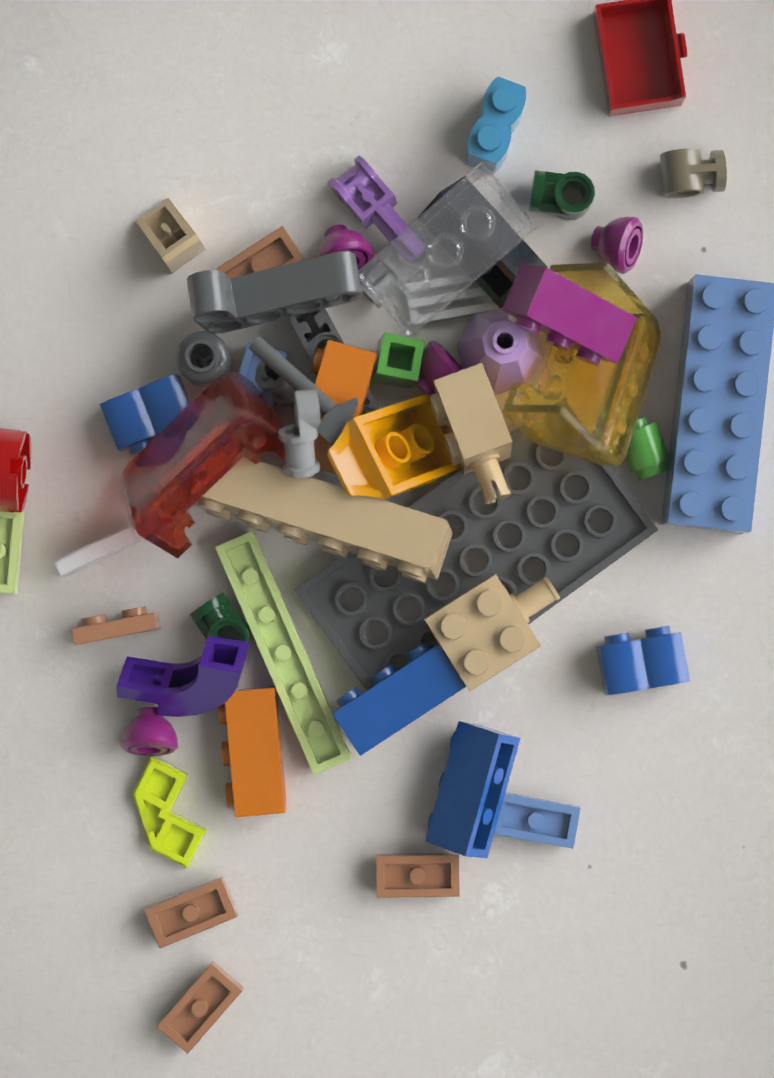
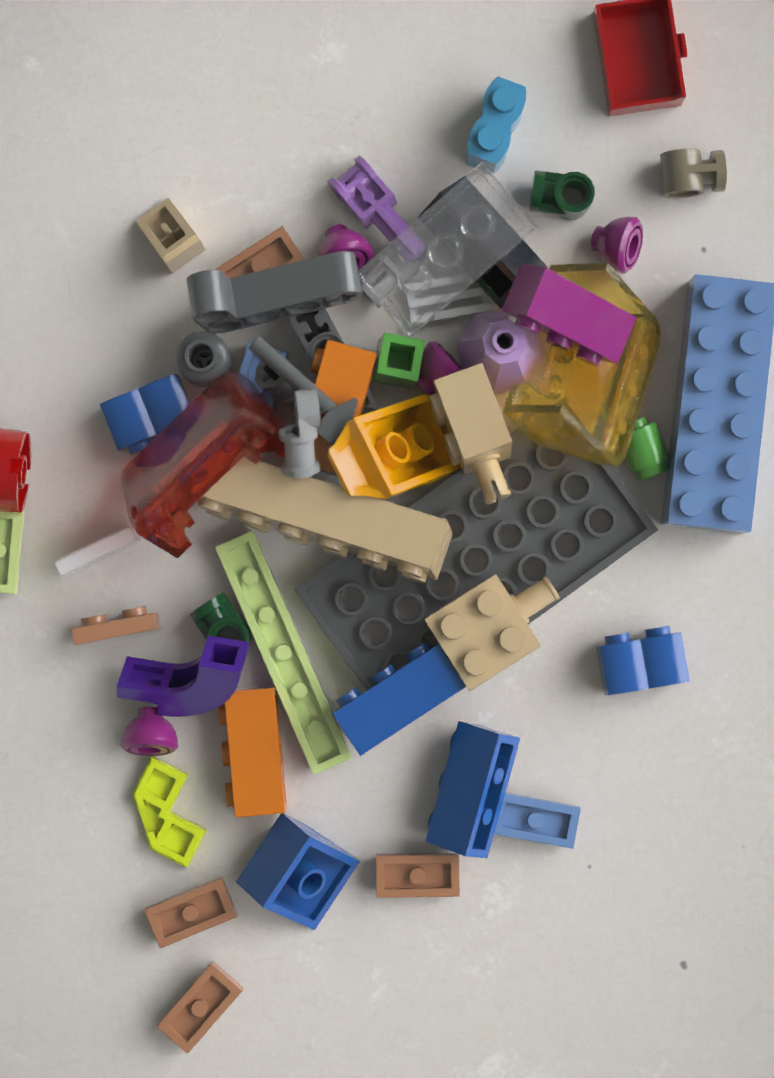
(297, 872): none -> blue slope

